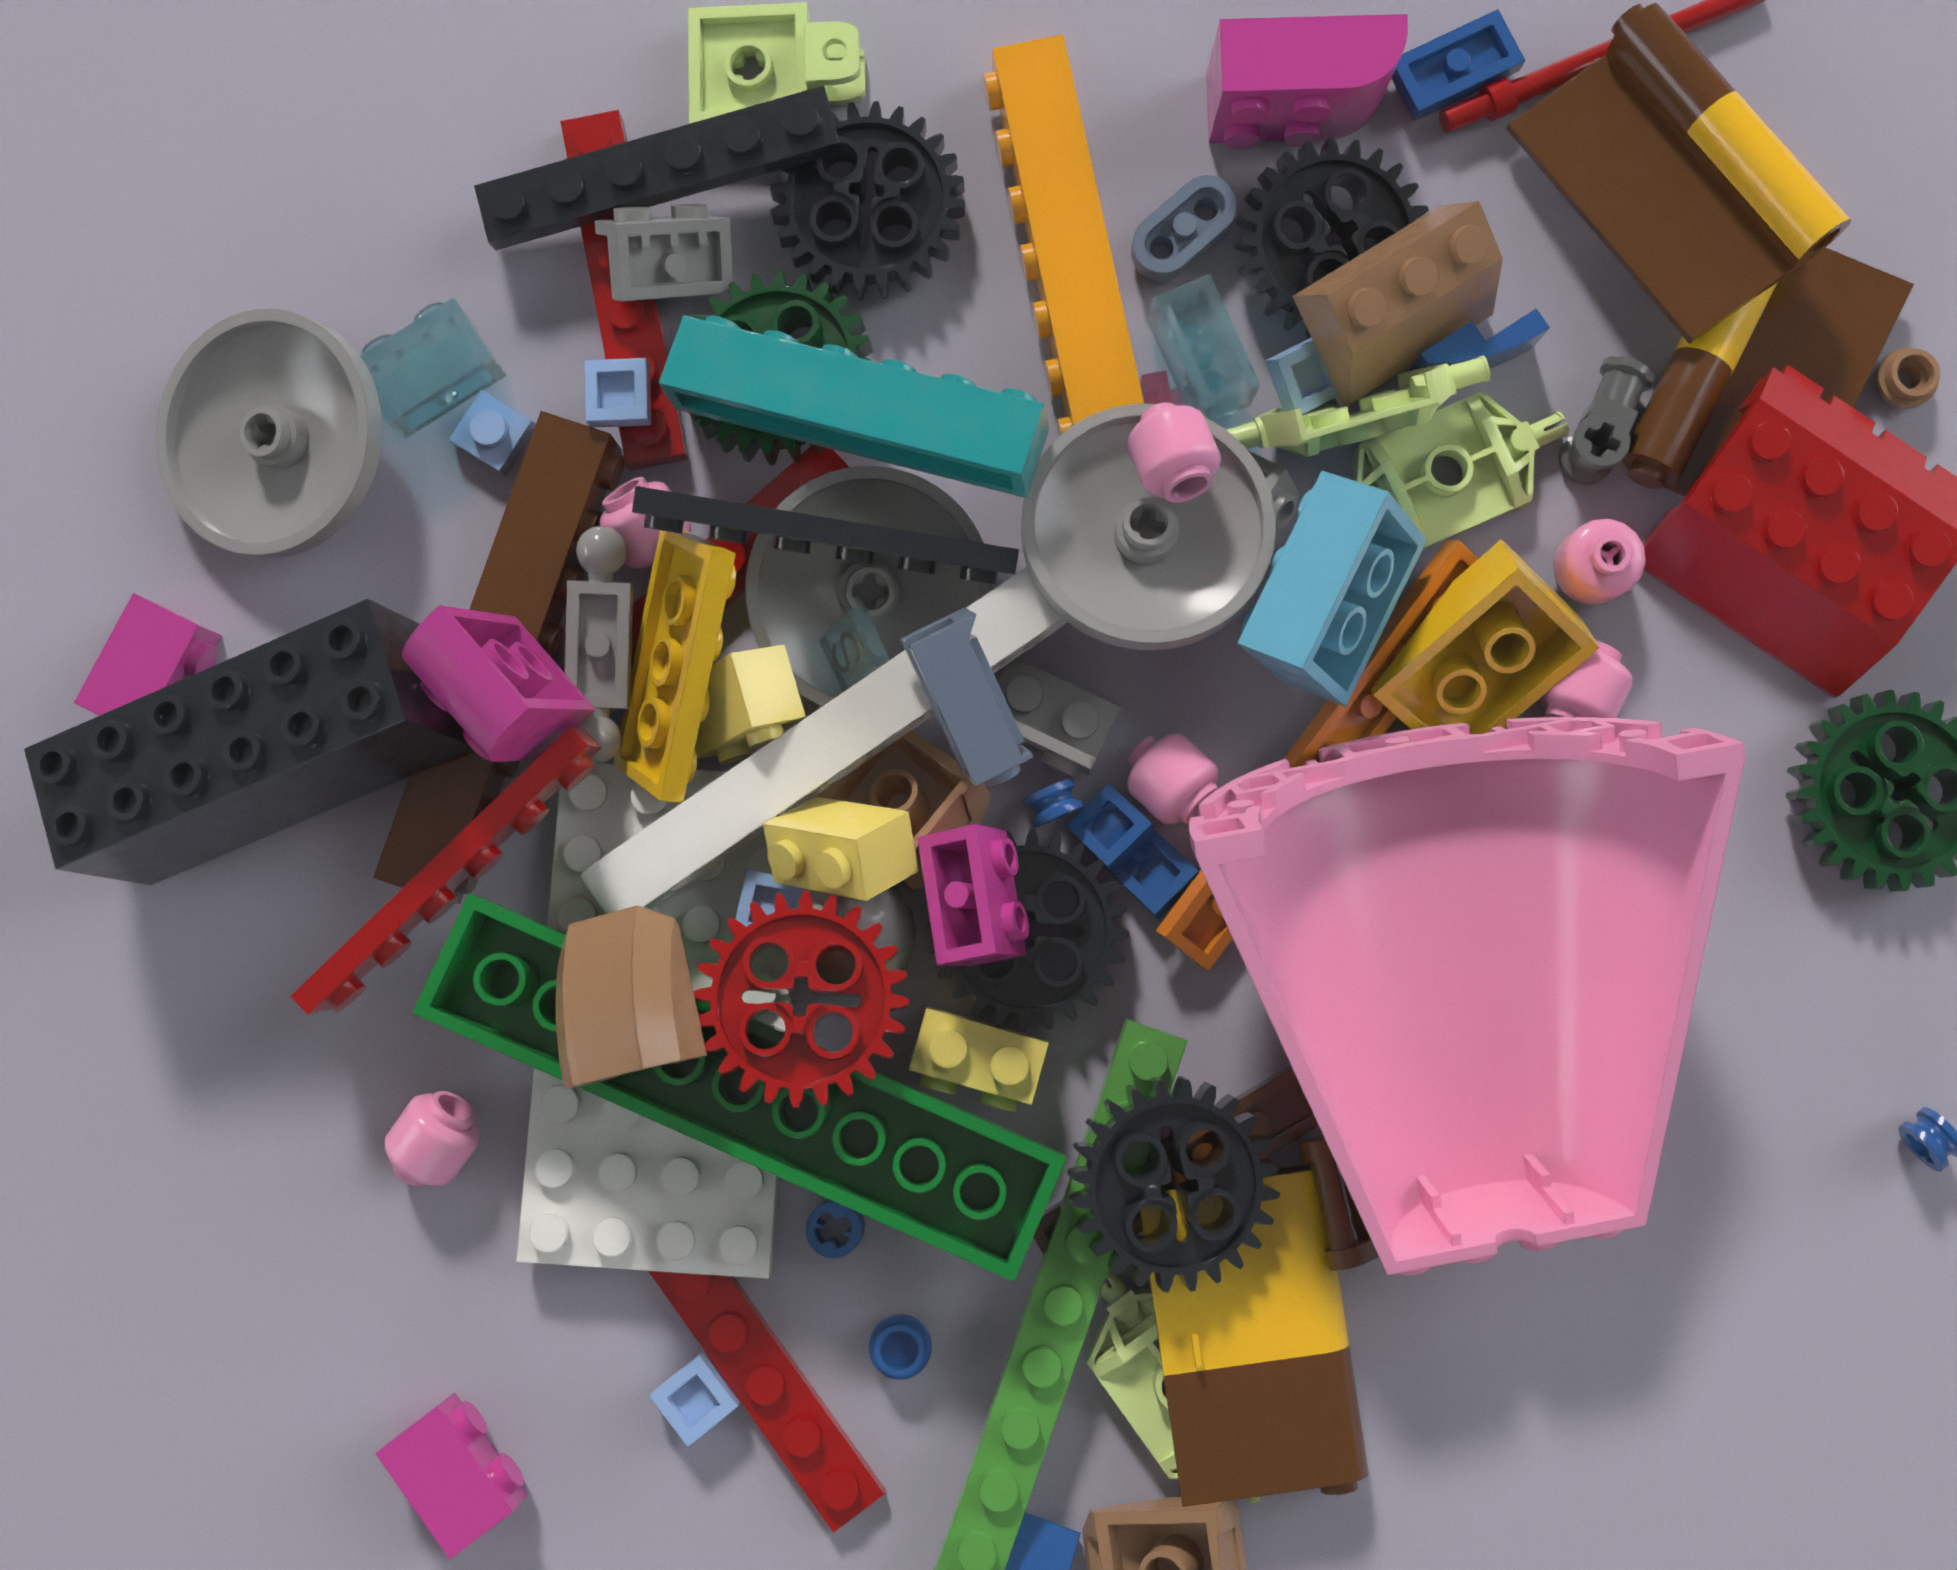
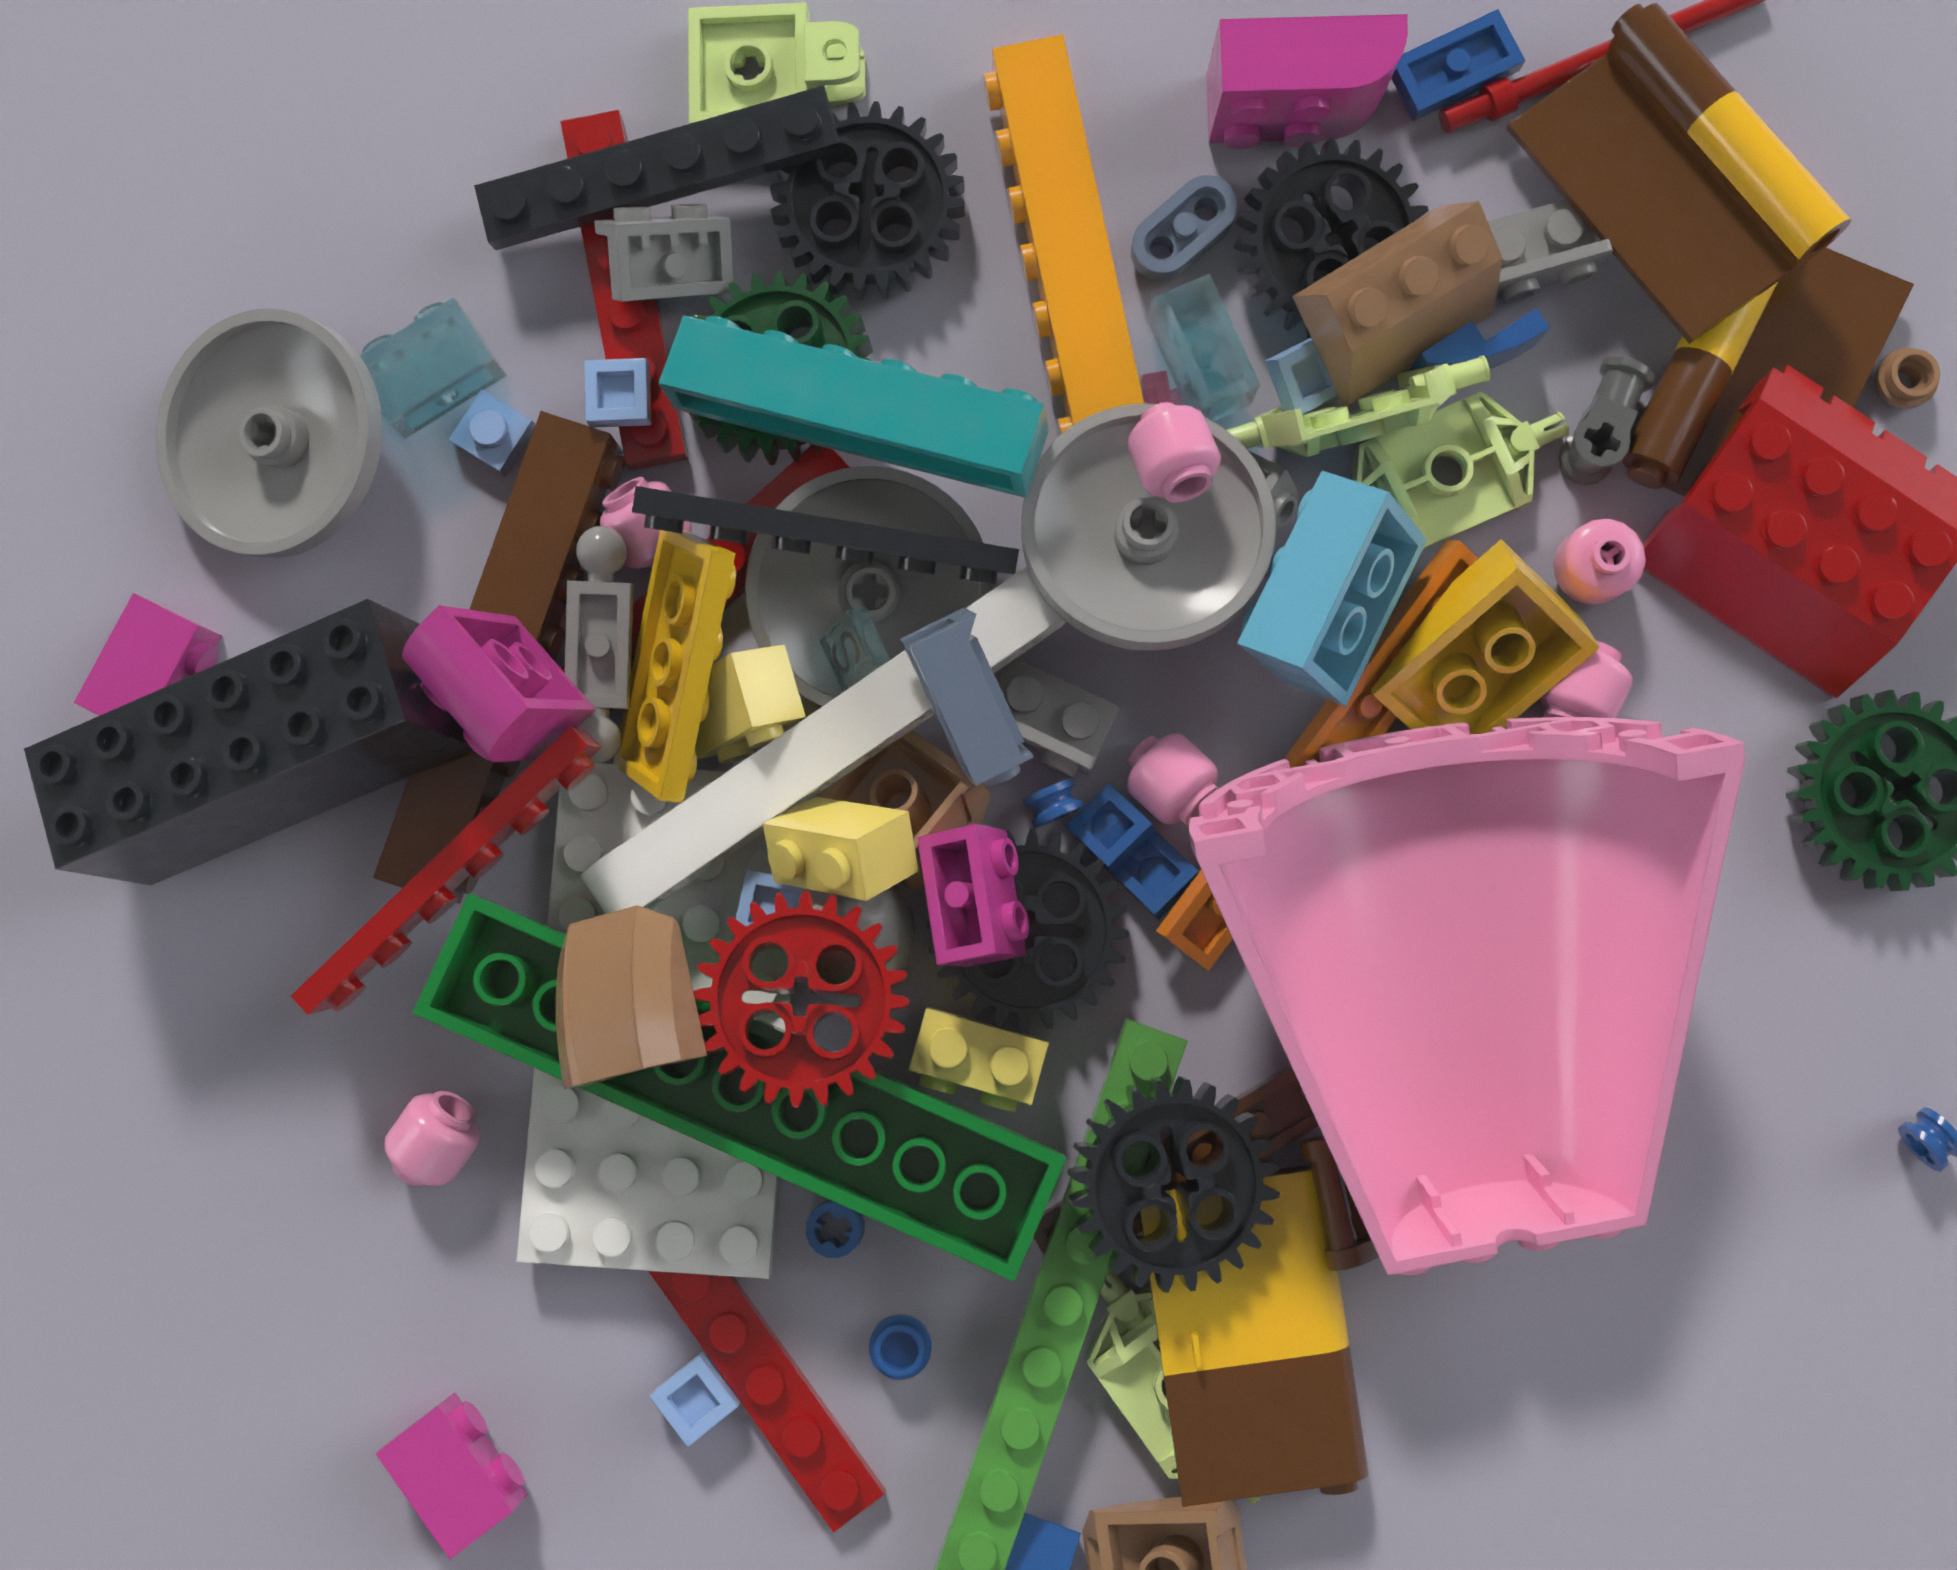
(1545, 248): none -> light grey bracket

